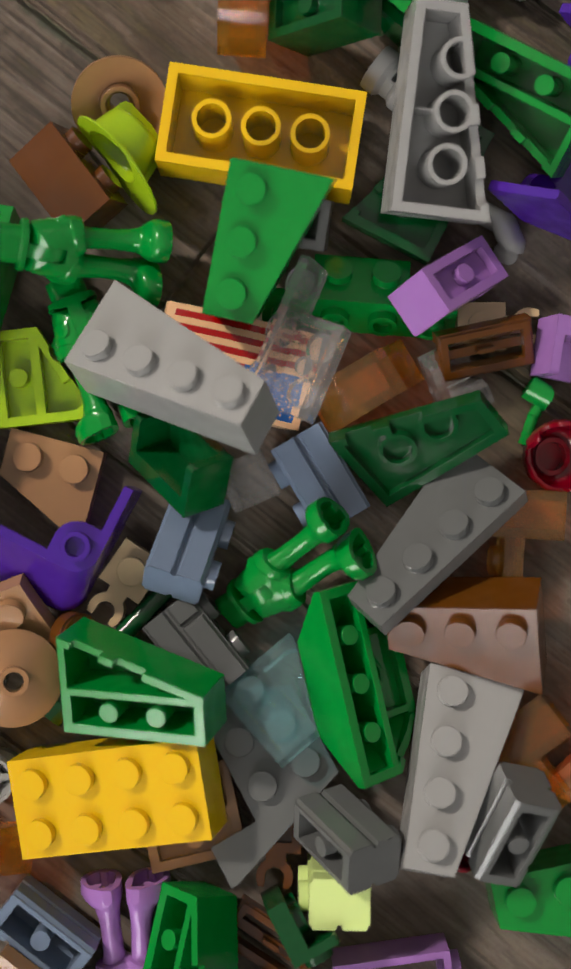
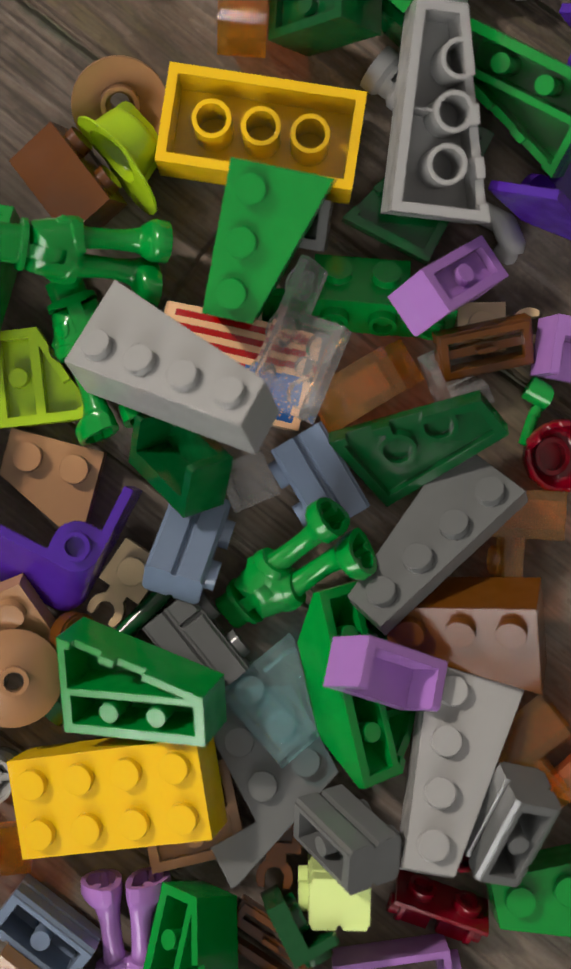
(385, 673): none -> medium lavender panel
(457, 911): none -> dark red hinge

